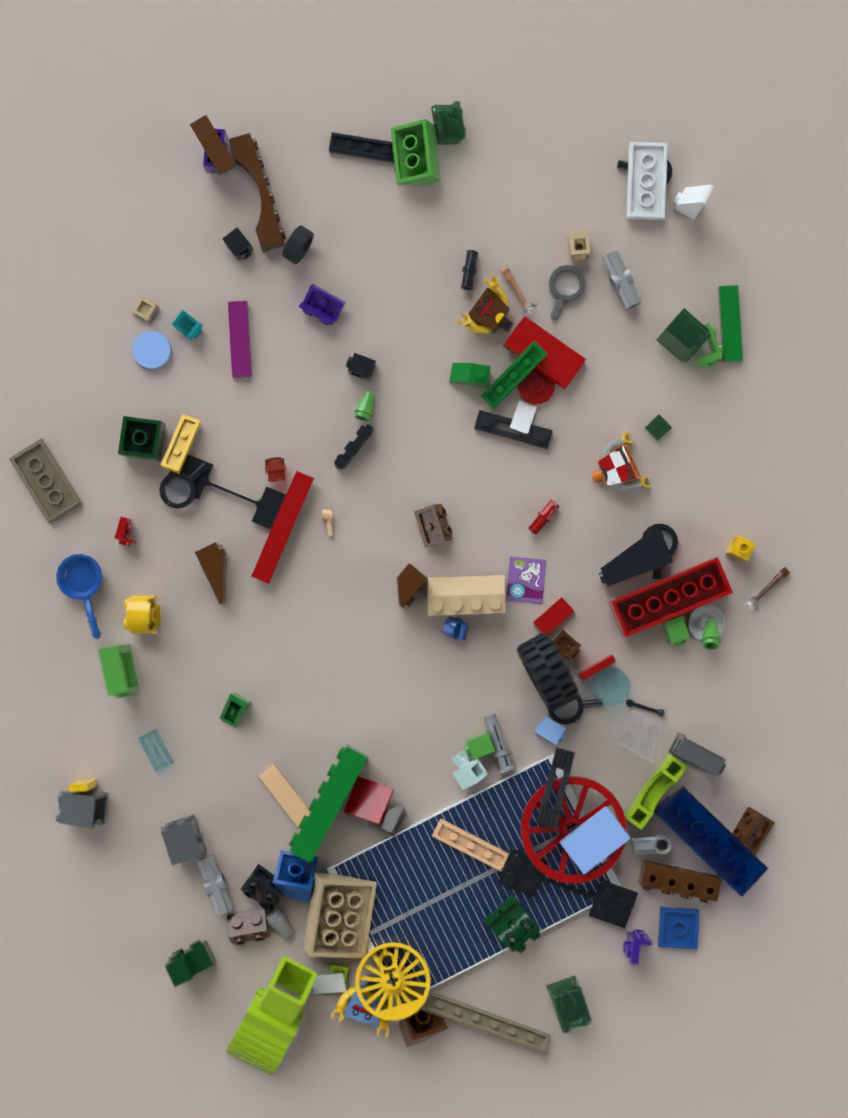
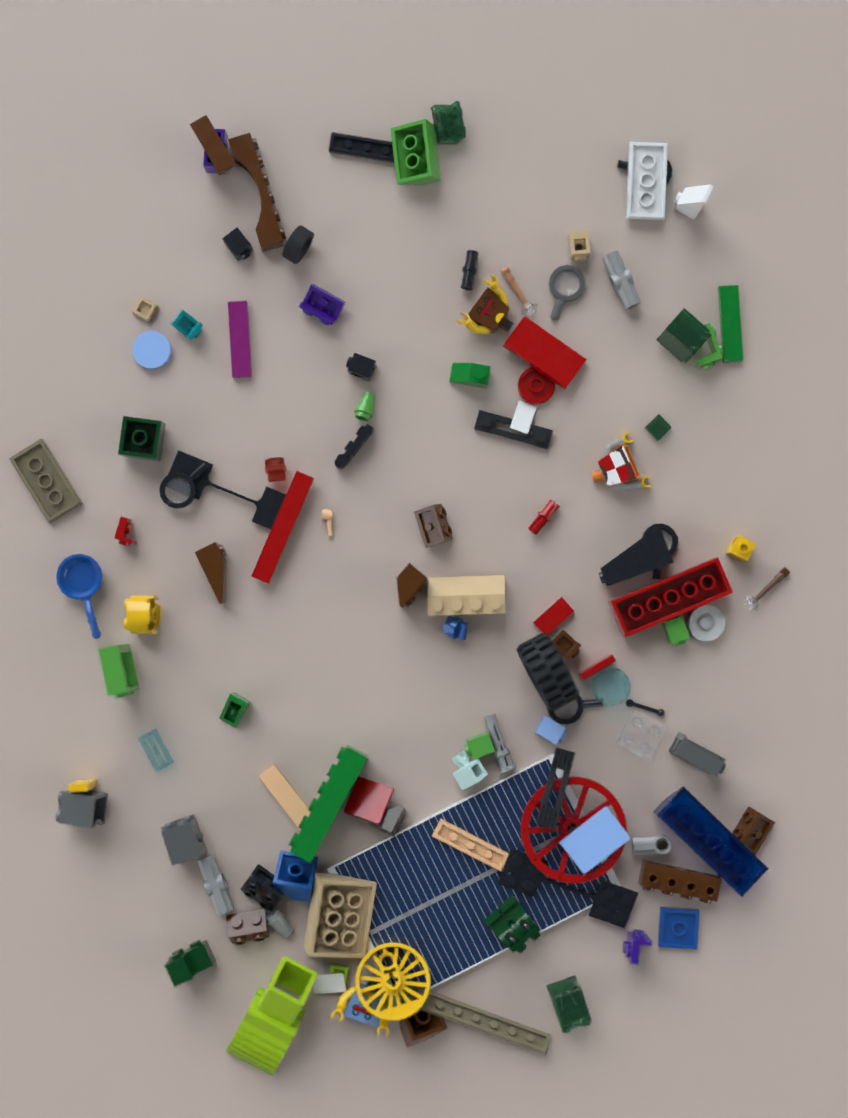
(180, 444): yellow plate -> none
(514, 374): green tile -> none
(526, 580): sticker -> none
(661, 780): lime arch -> none
(711, 636): bright green cone -> none

